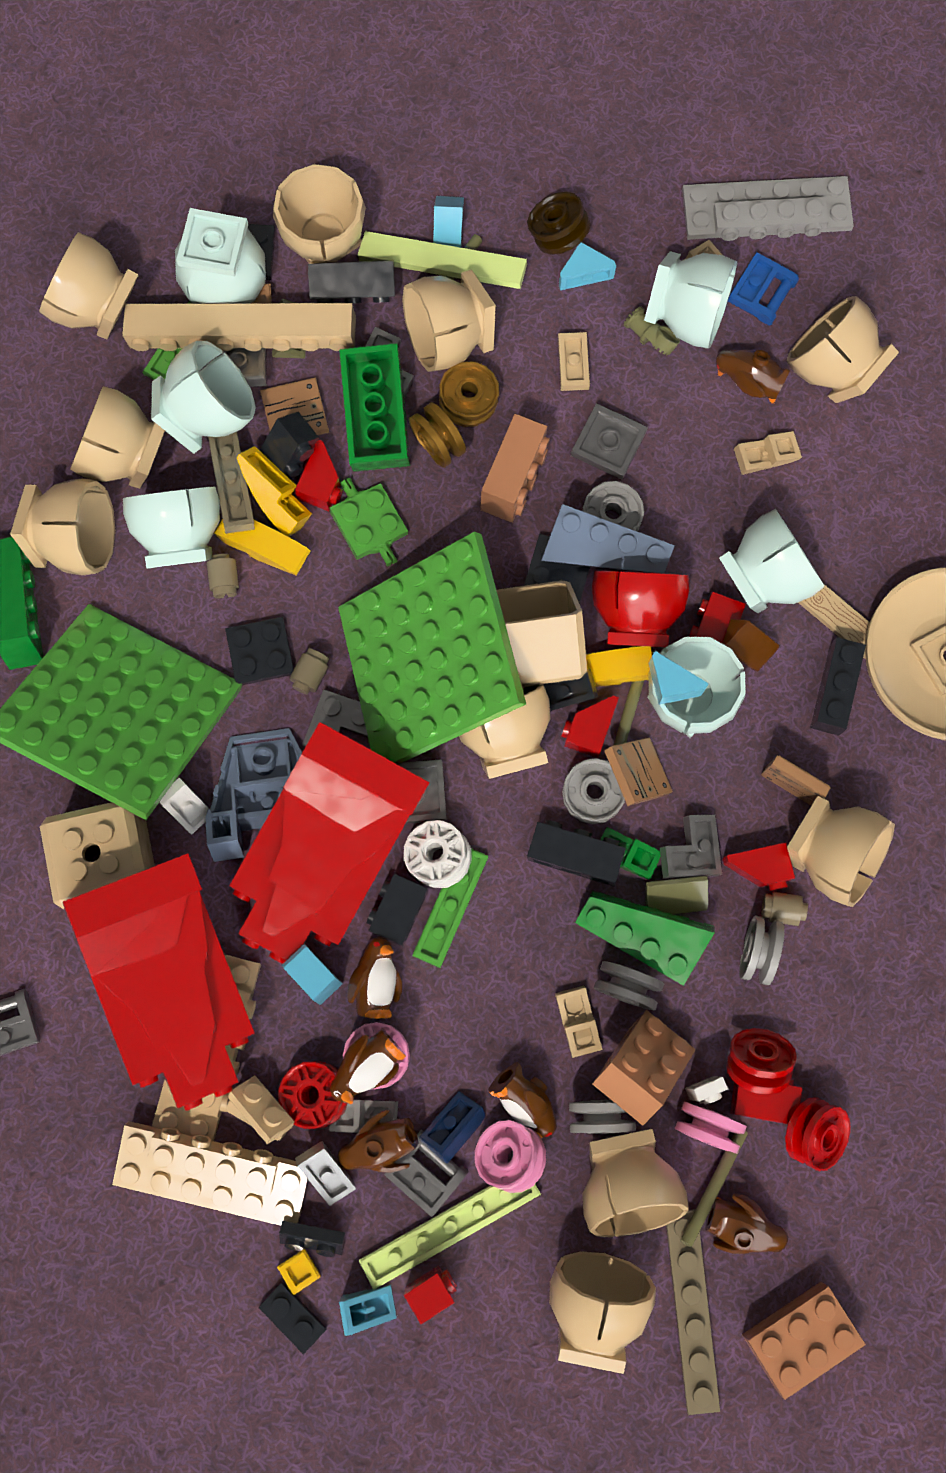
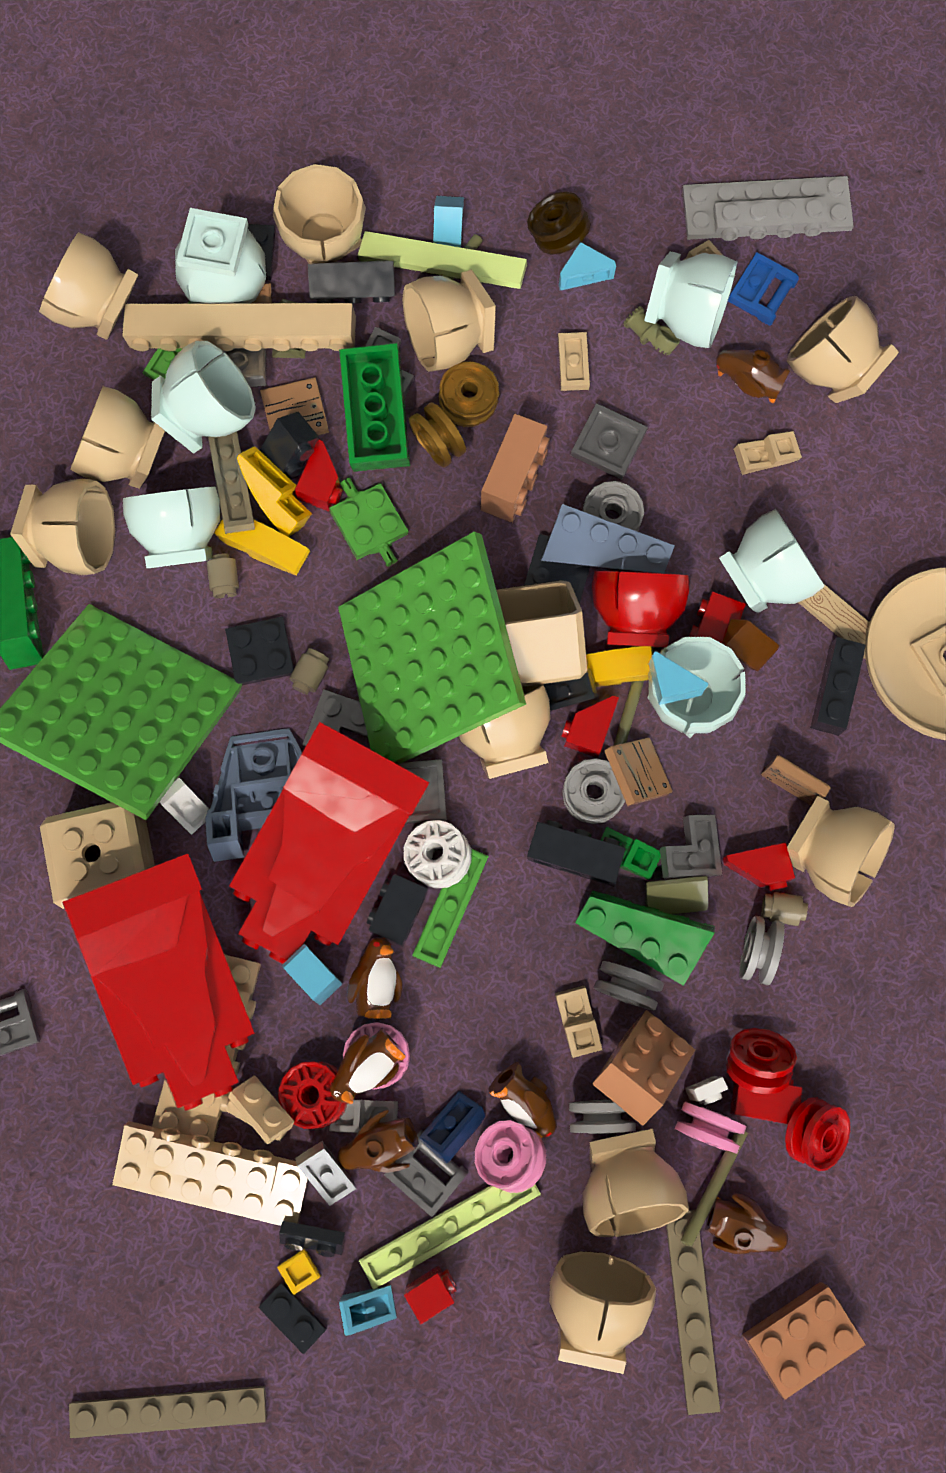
(167, 1411): none -> dark tan plate

